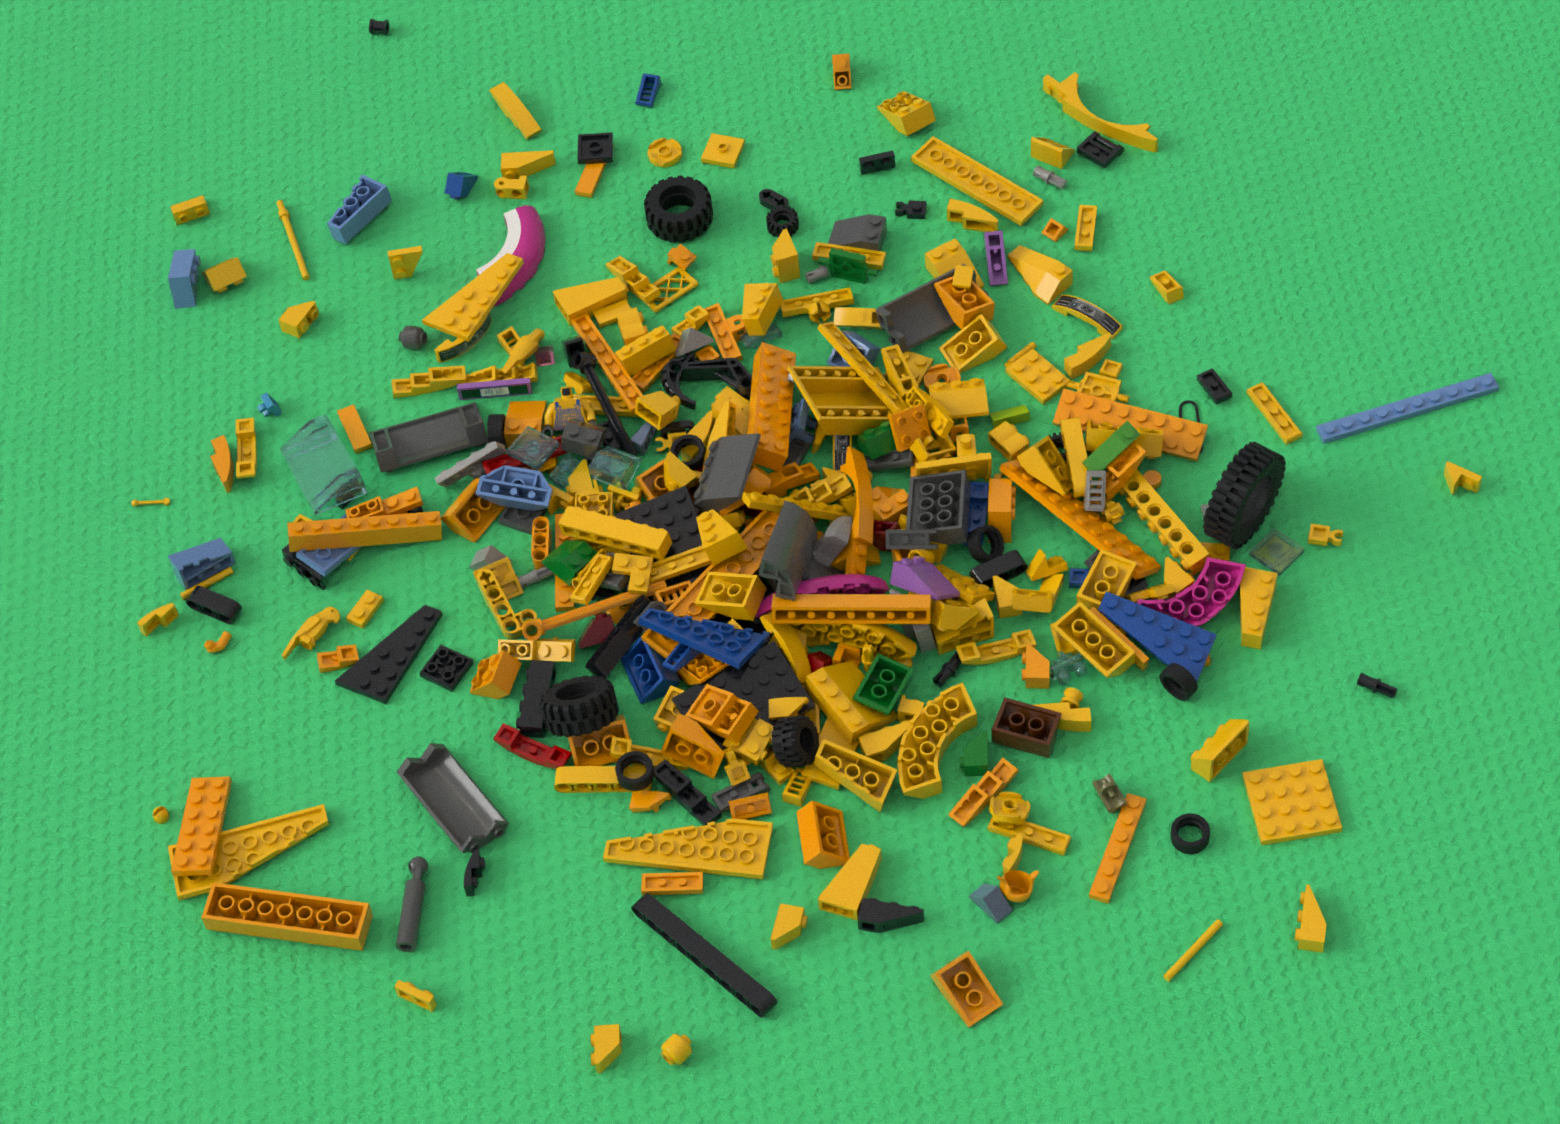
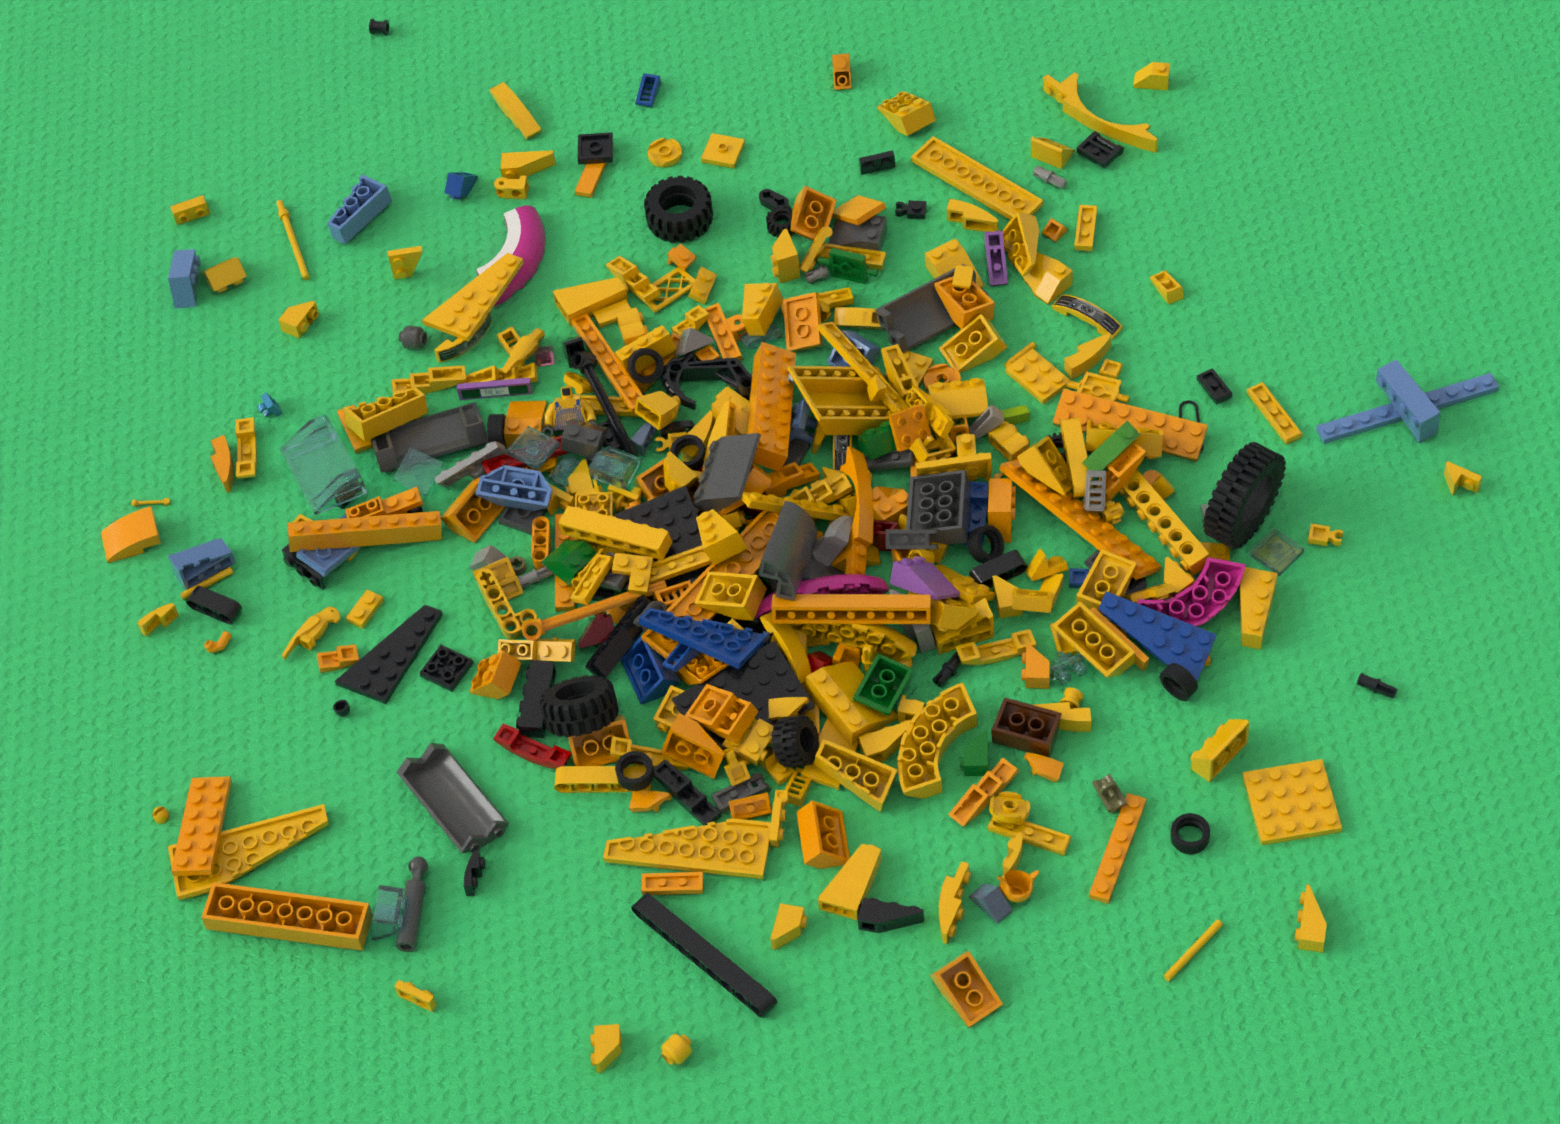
(130, 535): none -> light orange slope
(341, 708): none -> black hinge
(385, 413): none -> yellow wedge
(387, 912): none -> clear light blue slope
(418, 471): none -> clear light blue plate
(518, 560): none -> olive bush
(658, 370): none -> black tyre
(702, 285): none -> yellow plate
(778, 815): none -> yellow hinge
(801, 322): none -> light orange plate
(811, 212): none -> light orange slope
(815, 248): none -> yellow plate
(858, 210): none -> light orange tile
(876, 389): none -> yellow slope
(951, 901): none -> yellow slope
(990, 419): none -> light grey slope
(1021, 241): none -> yellow wedge
(1044, 766): none -> light orange slope
(1153, 76): none -> yellow slope
(1163, 486): none -> yellow slope
(1409, 400): none -> medium blue wedge

